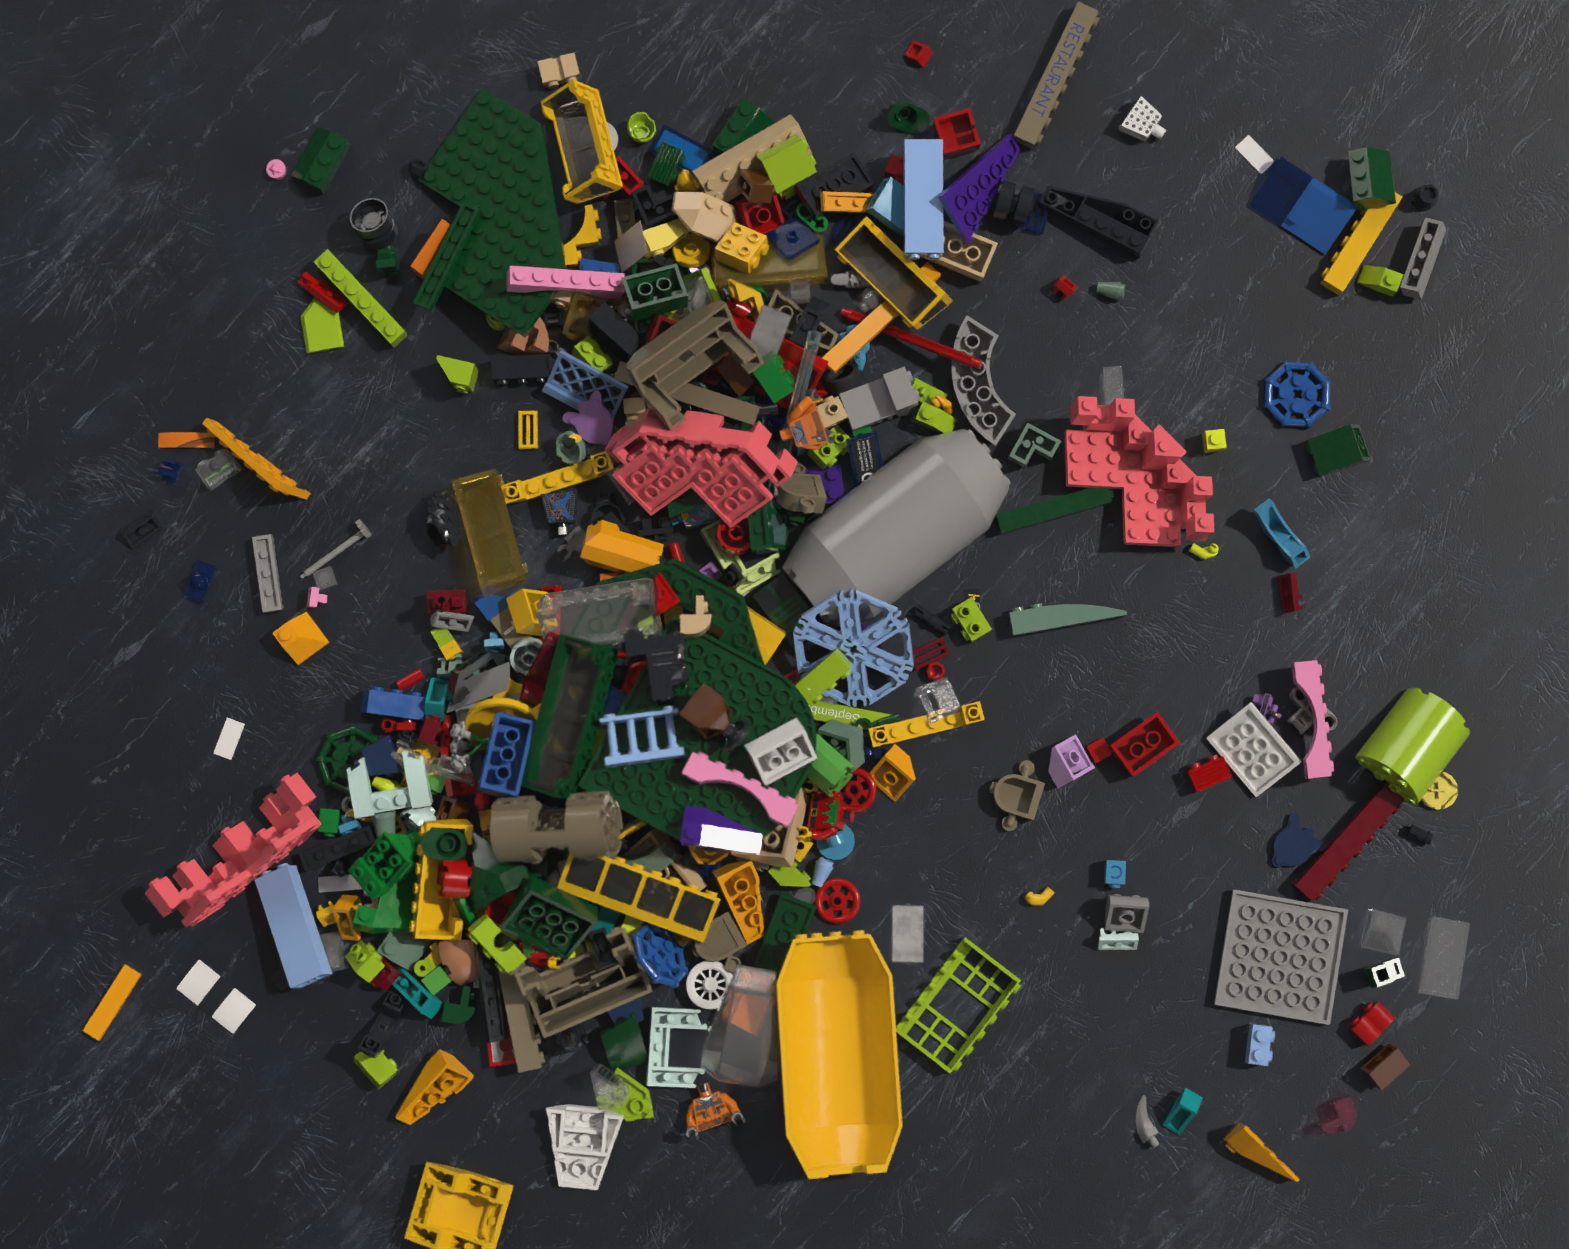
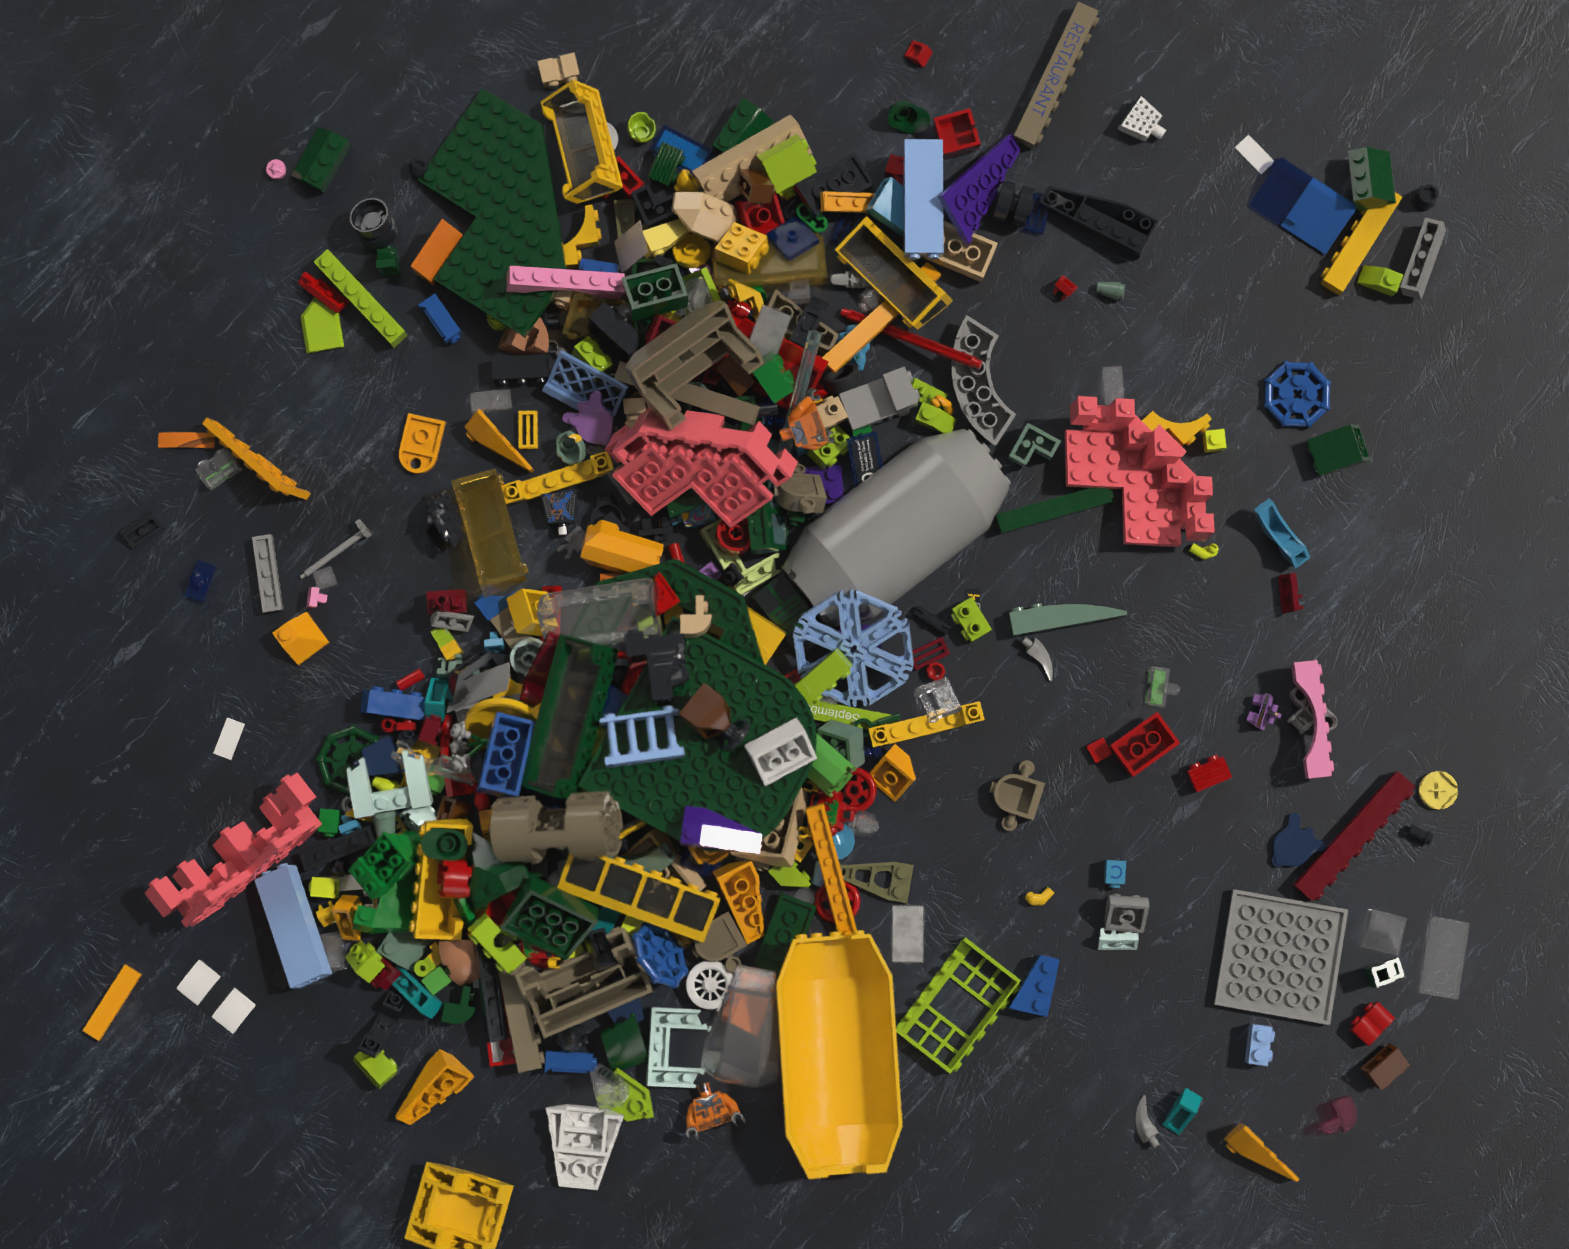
(170, 468): clear blue tile -> none
(324, 887): none -> neon yellow brick
(421, 441): none -> light orange tile
(441, 319): none -> blue window
(447, 256): dark green plate -> none
(460, 373): lime slope -> none
(488, 435): none -> light orange wedge
(490, 400): none -> clear slope
(569, 1062): none -> blue window
(704, 771): bright pink arch -> none
(830, 869): none -> light orange tile
(864, 824): none -> clear head
(899, 884): none -> olive plate
(1037, 987): none -> blue wedge
(1039, 652): none -> light grey bar
(1068, 761): lavender slope -> none
(1159, 687): none -> clear piece
(1181, 432): none -> yellow arch
(1253, 749): white plate -> none
(1414, 744): lime cylinder -> none

